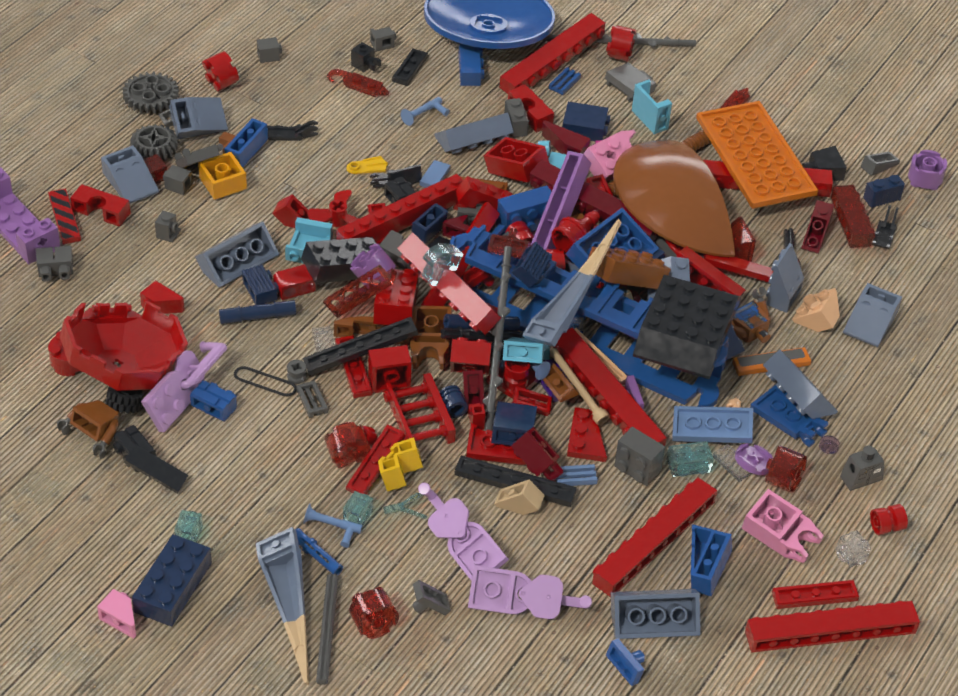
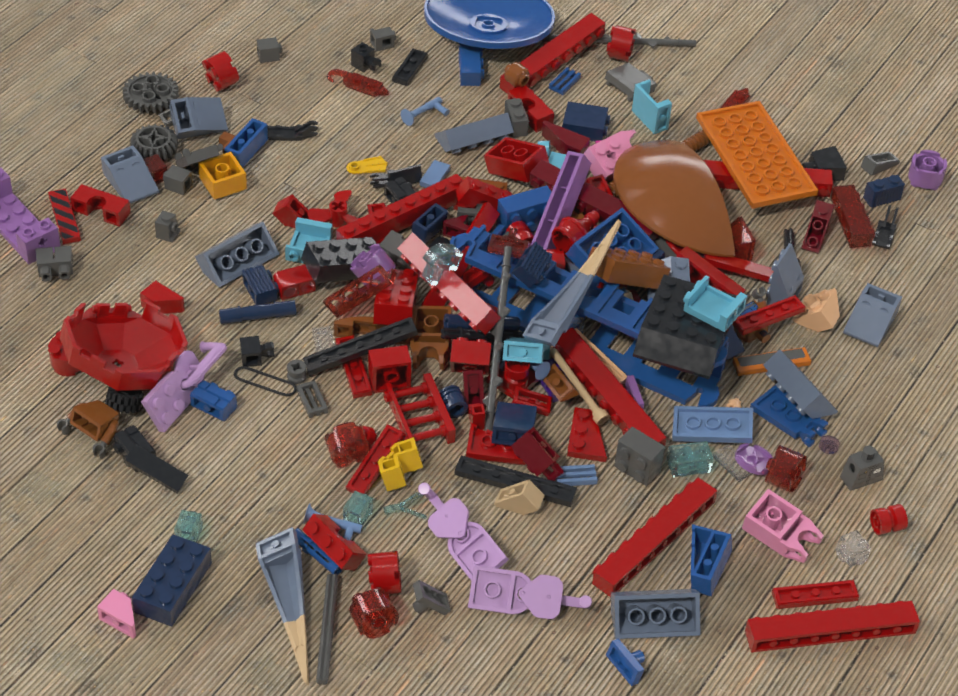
(252, 351): none -> black brick
(340, 550): none -> red arch
(385, 571): none -> red brick
(516, 74): none -> dark orange head
(713, 305): none -> medium azure panel
(769, 315): none -> red tile

